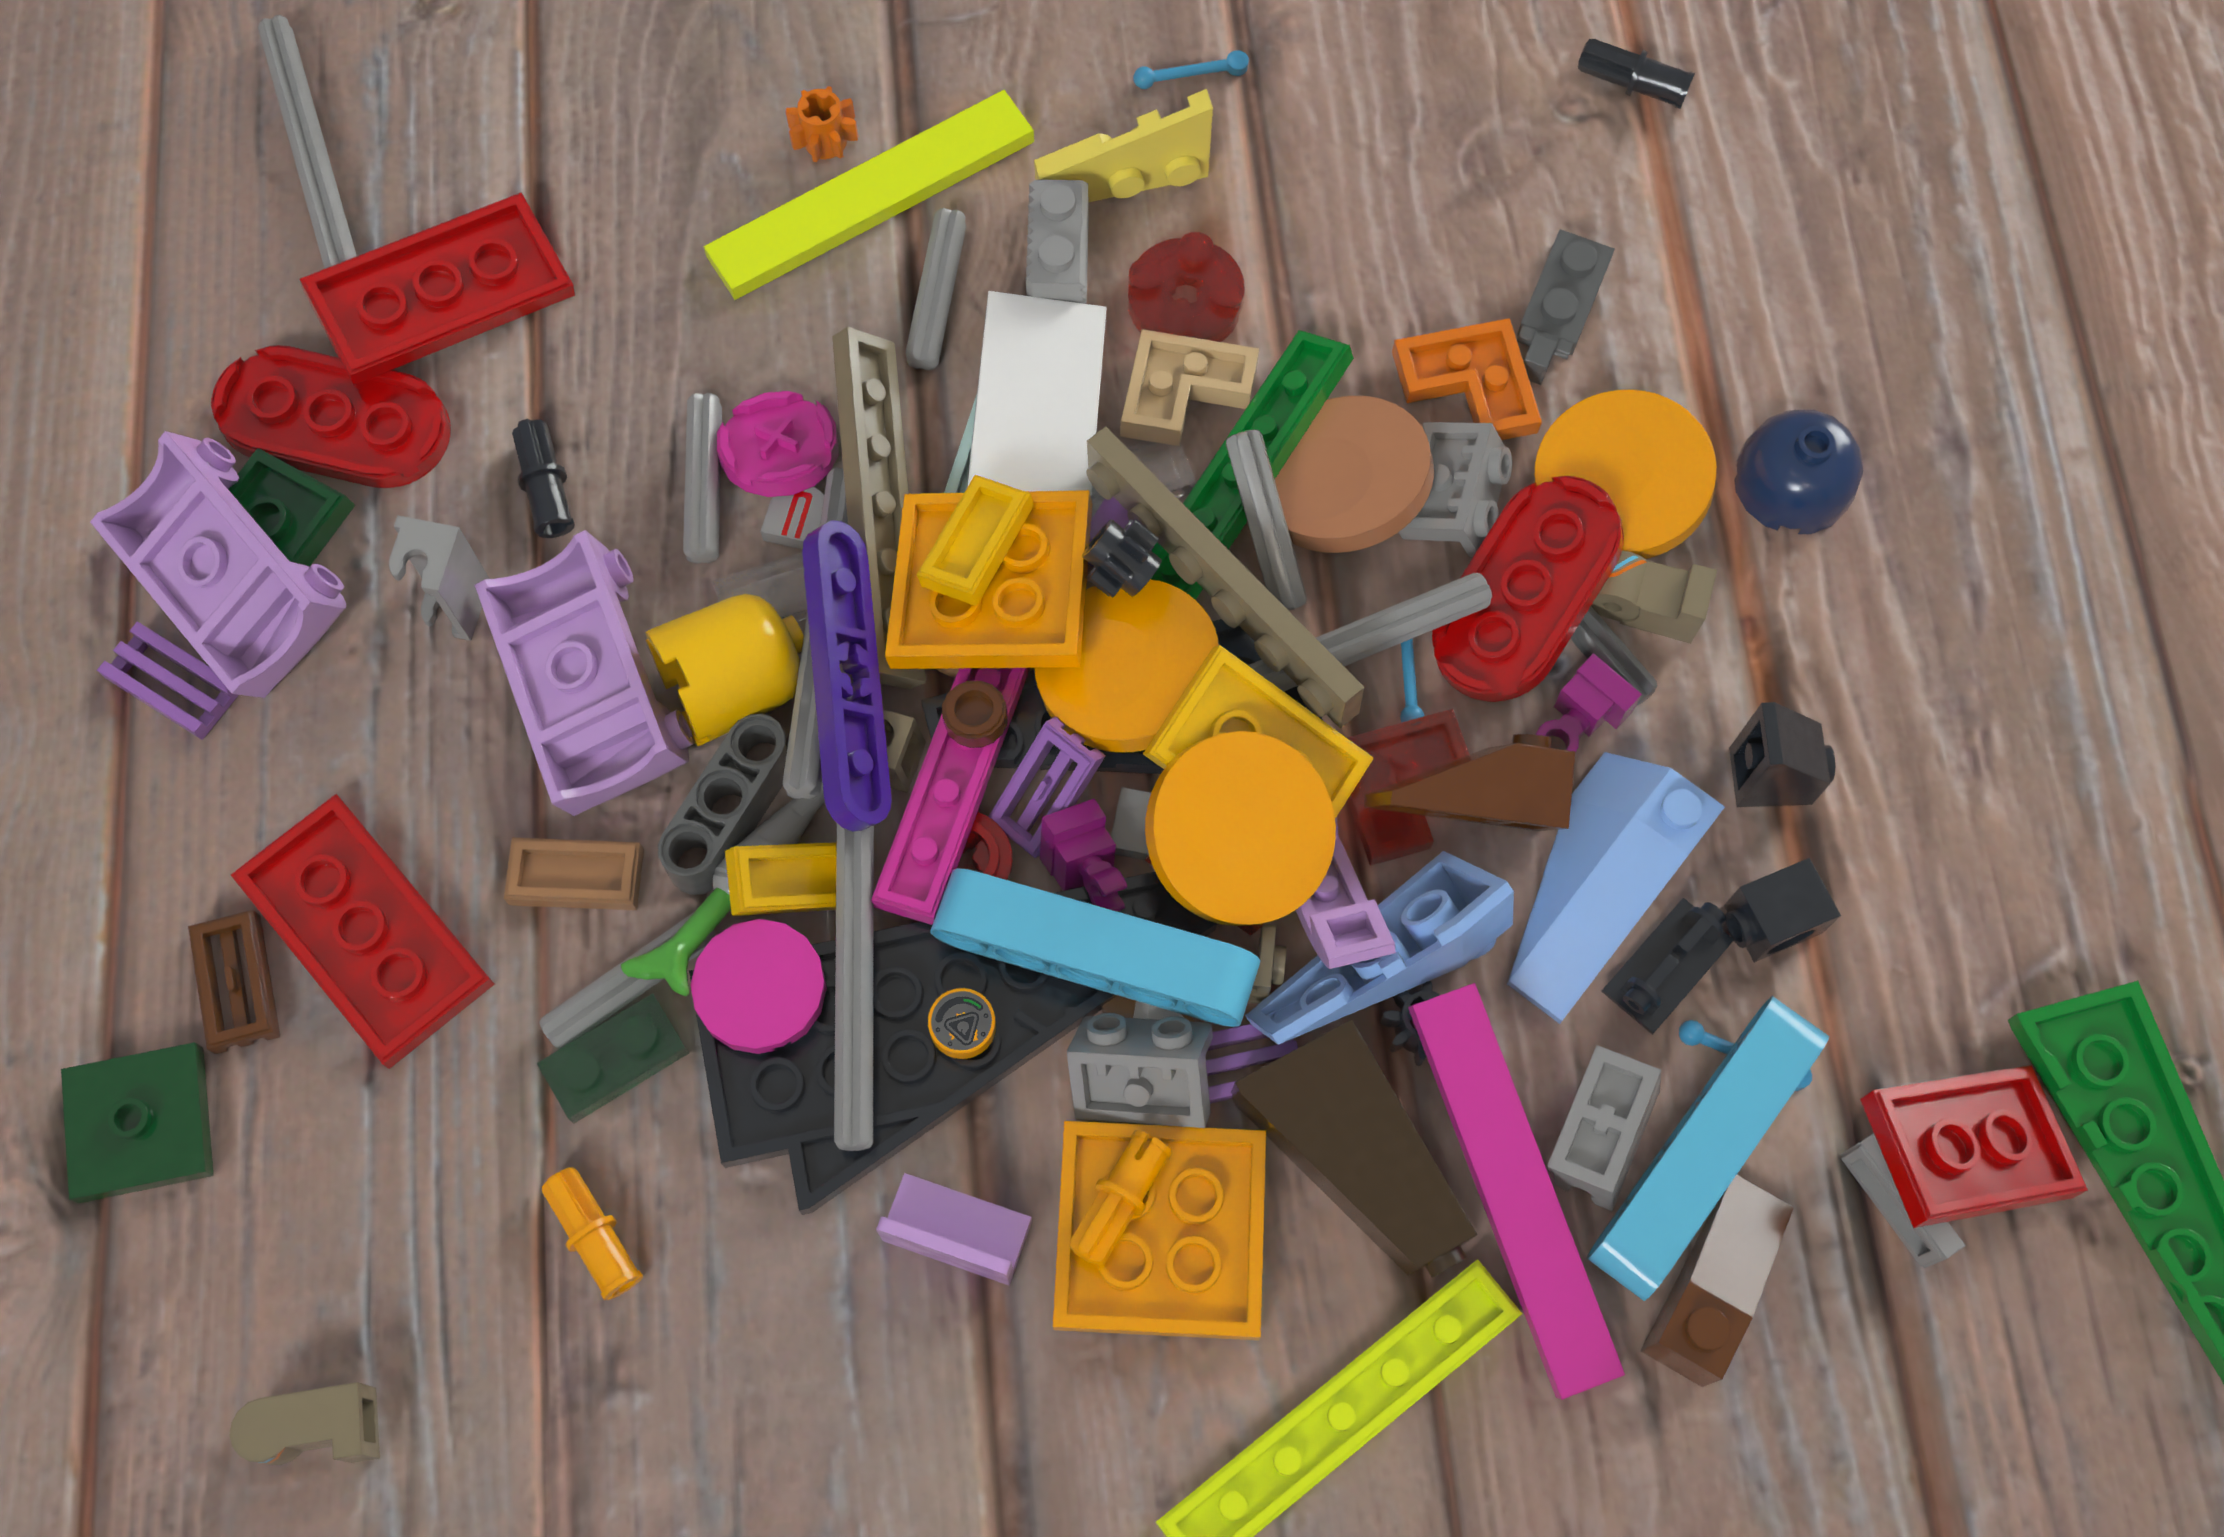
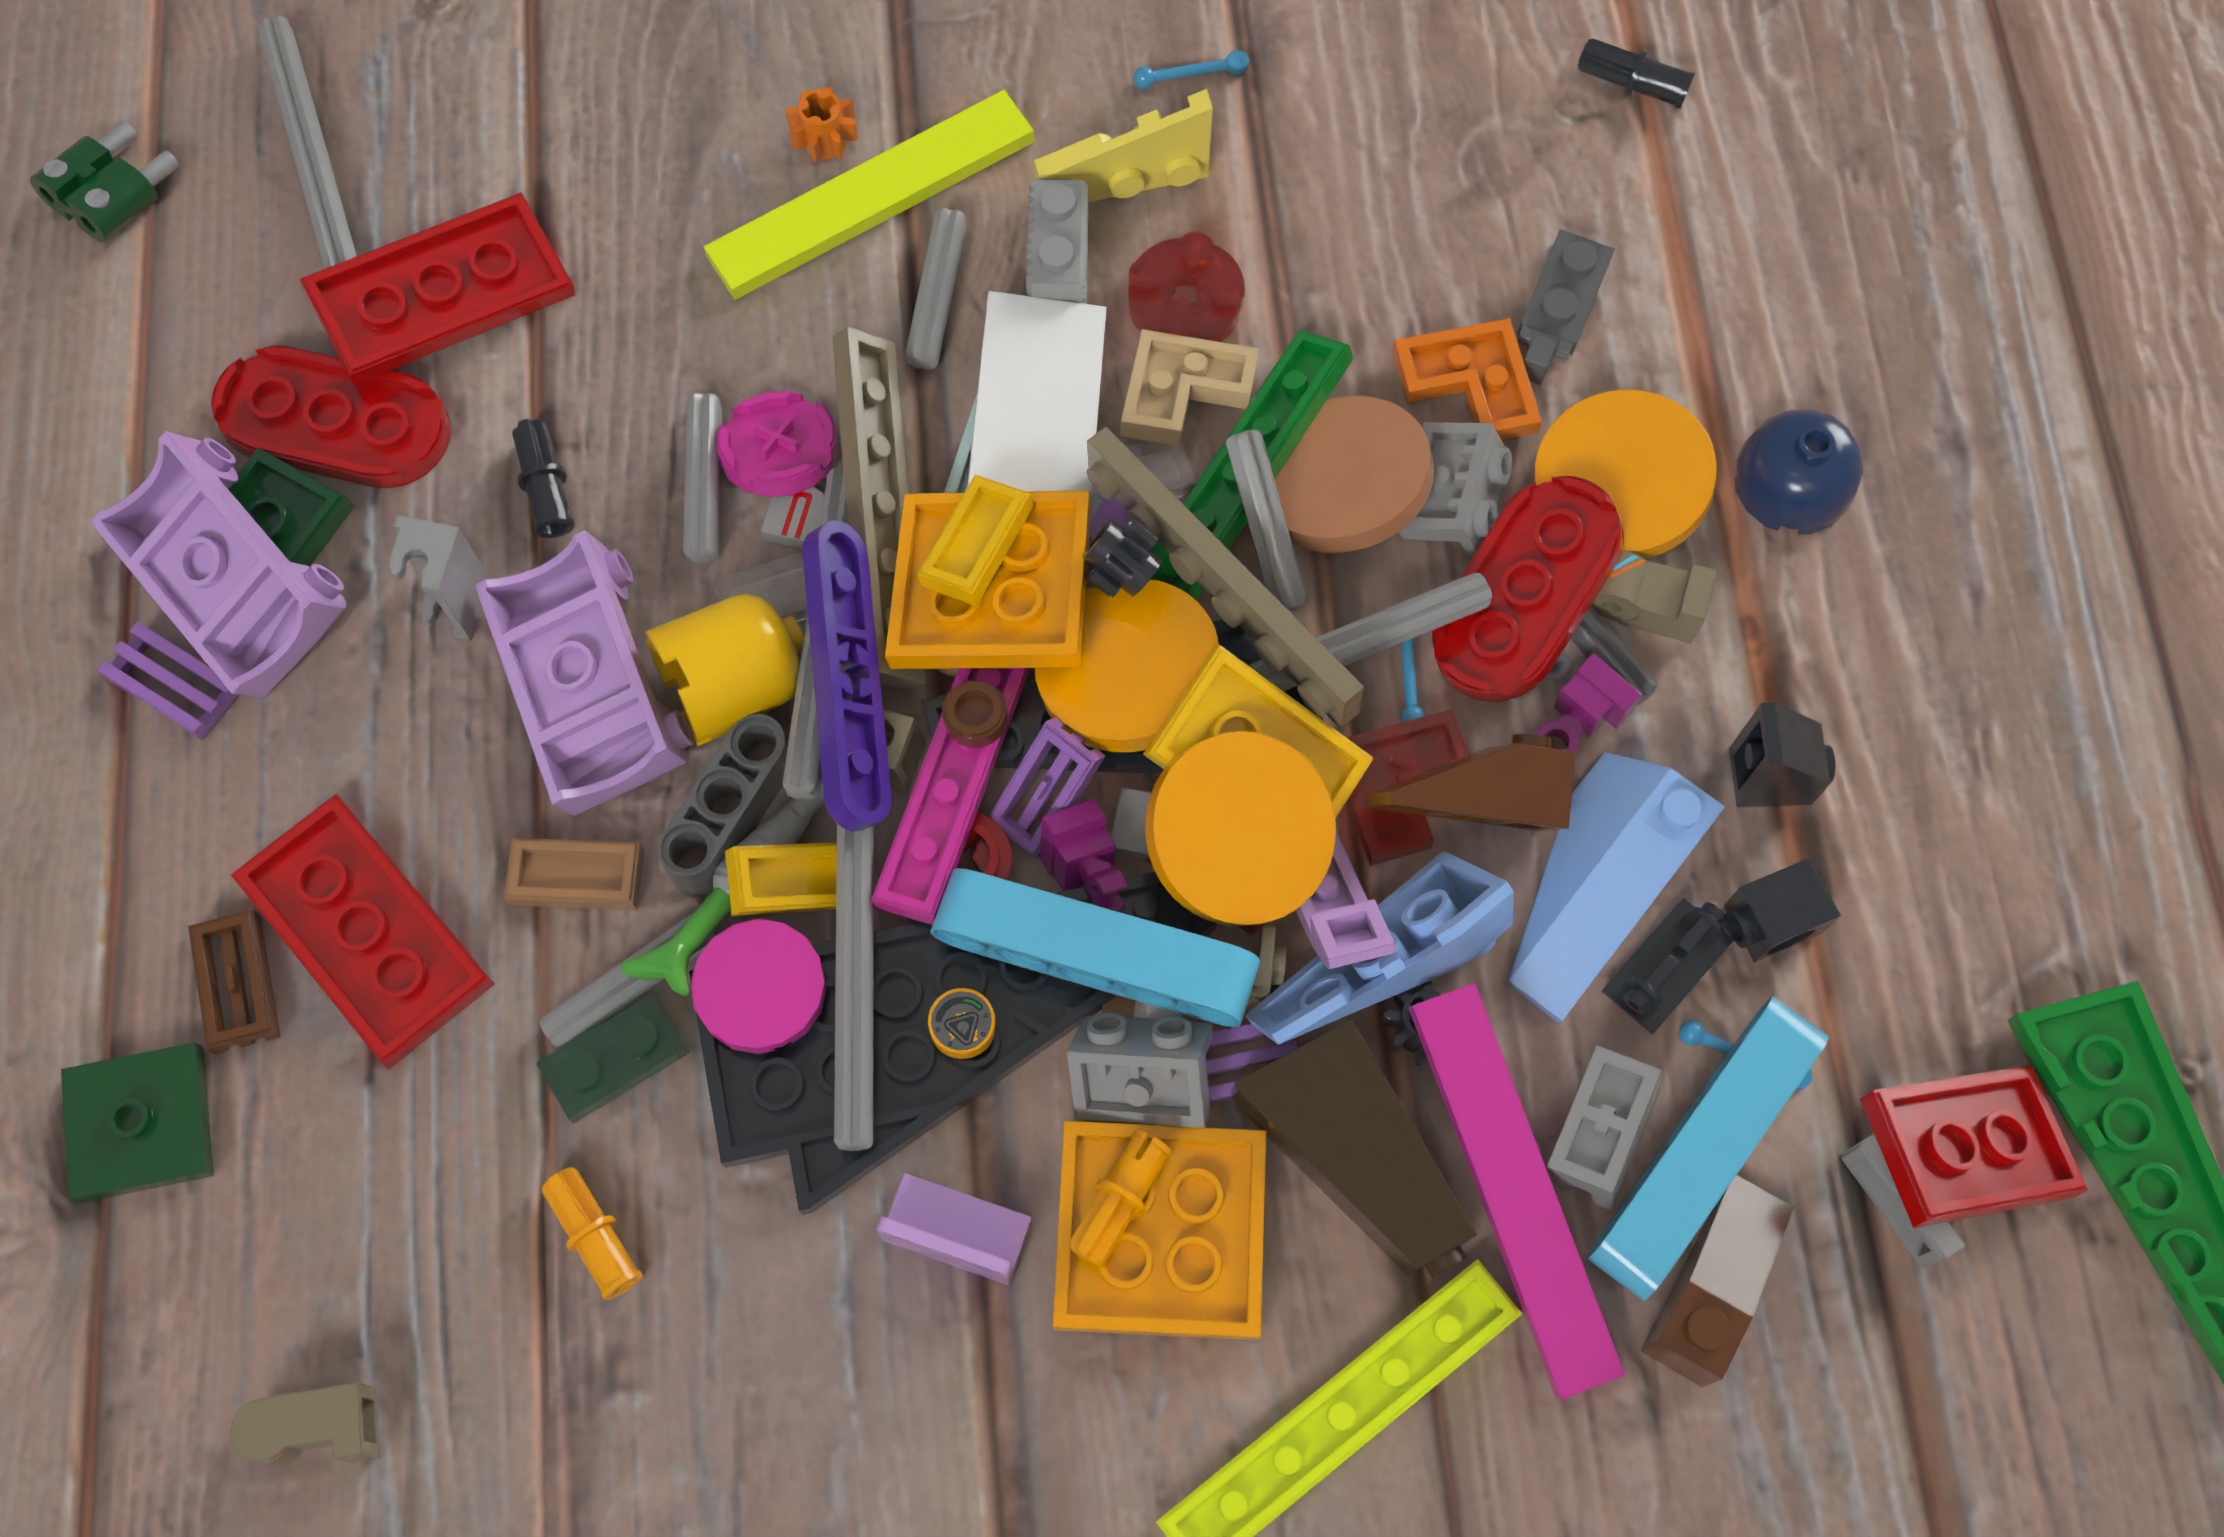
(97, 189): none -> dark green piece

